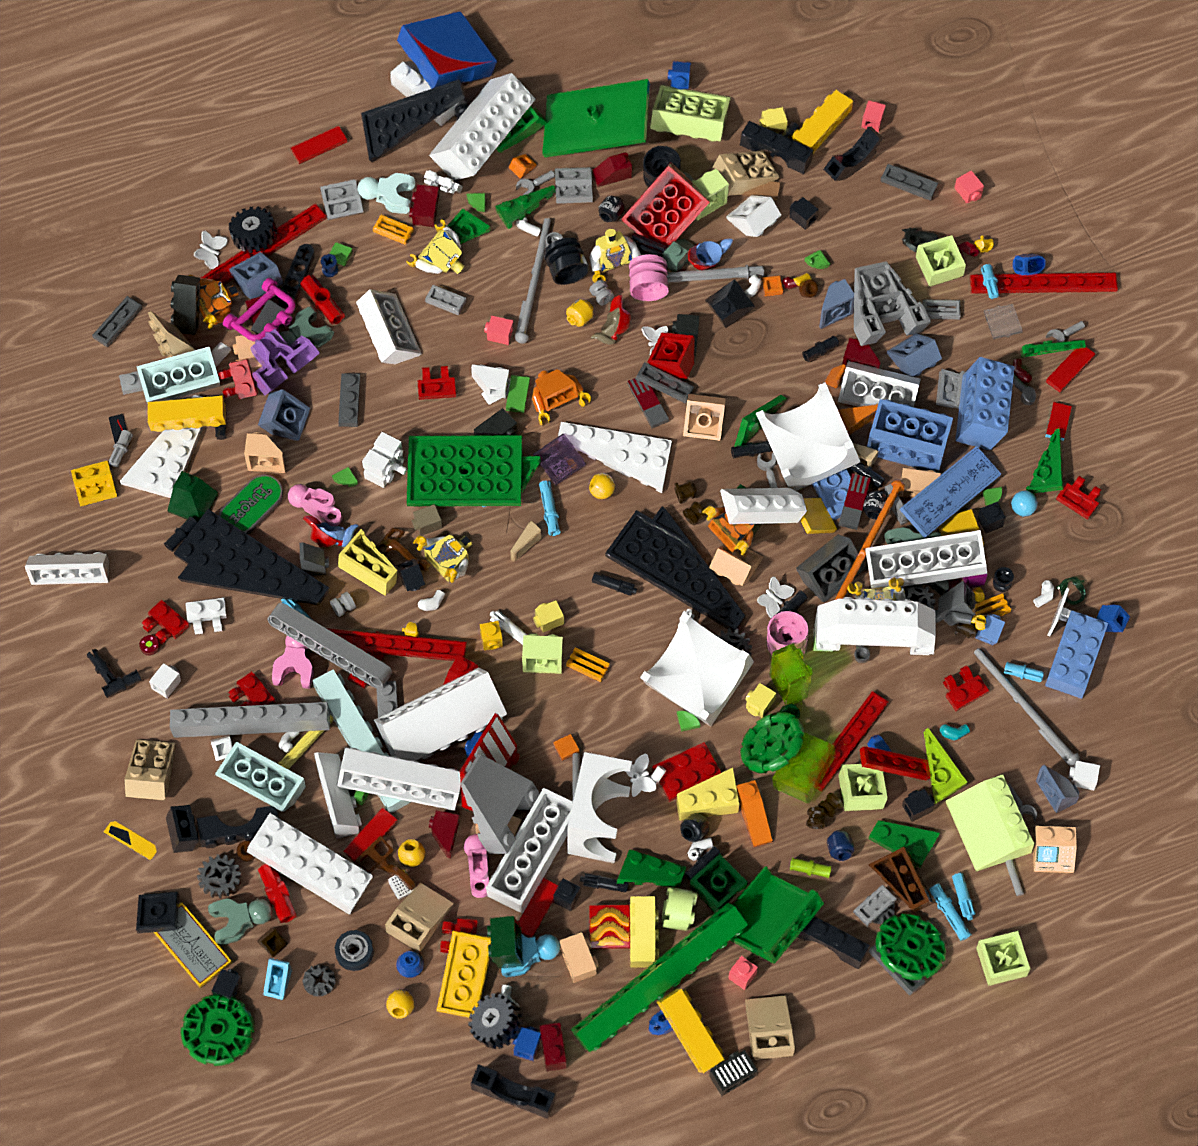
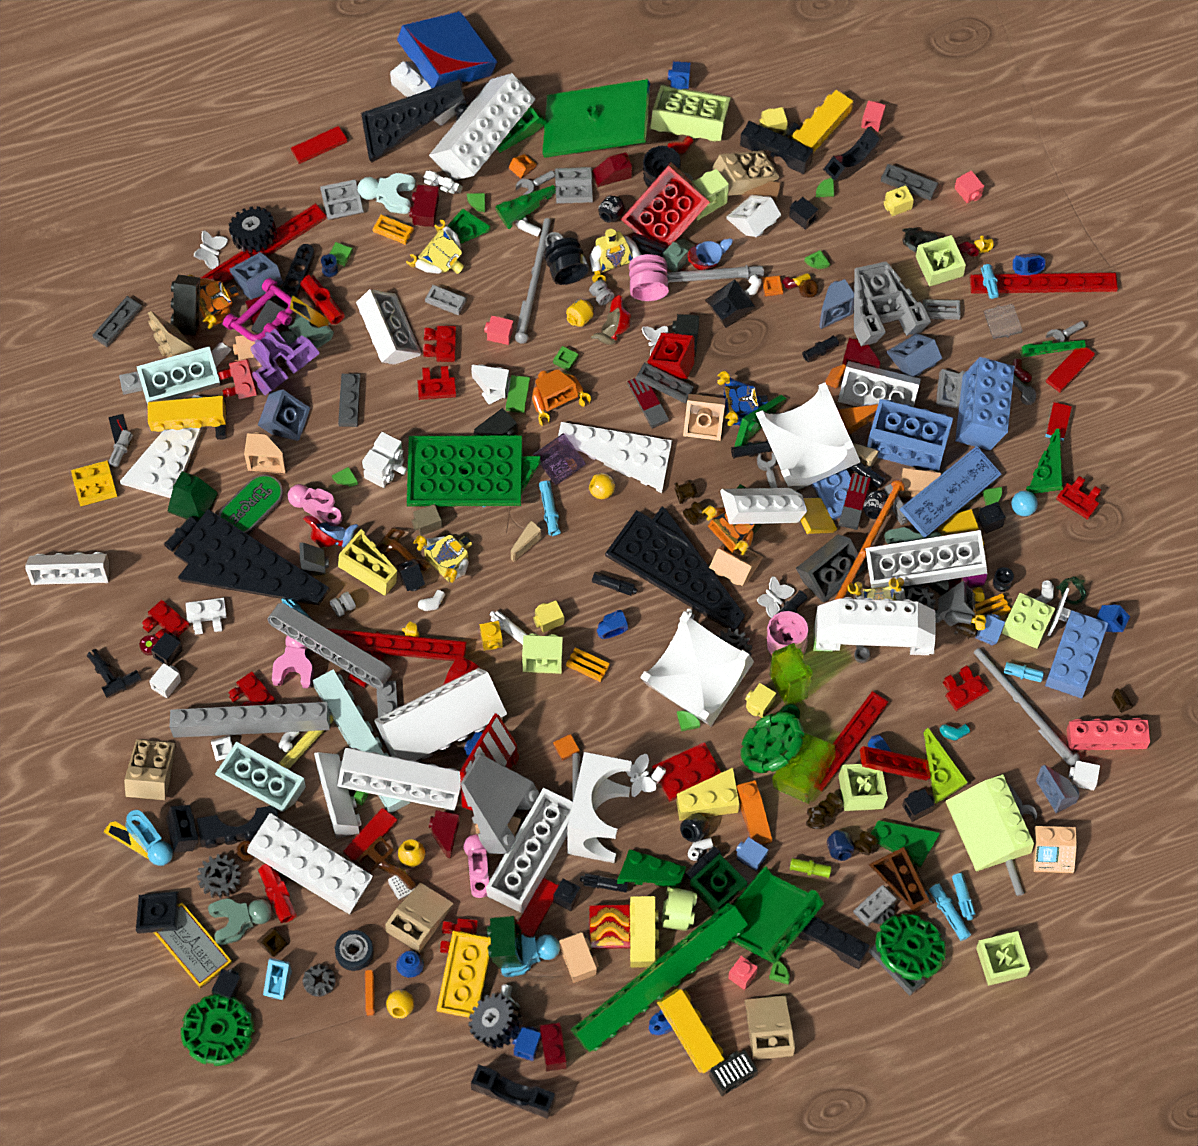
(146, 836): none -> medium azure piece
(167, 649): none -> black brick
(308, 312): none -> yellow sticker
(369, 993): none -> orange tile
(445, 343): none -> red plate
(565, 358): none -> bright green tile
(612, 625): none -> blue rock
(681, 147): none -> red arm
(740, 398): none -> torso
(751, 854): none -> medium blue brick
(779, 973): none -> bright green tile
(825, 188): none -> bright green tile
(865, 843): none -> dark brown wheel
(898, 201): none -> light yellow brick
(1028, 620): none -> yellowish green brick
(1108, 735): none -> coral brick
(1121, 700): none -> dark brown slope

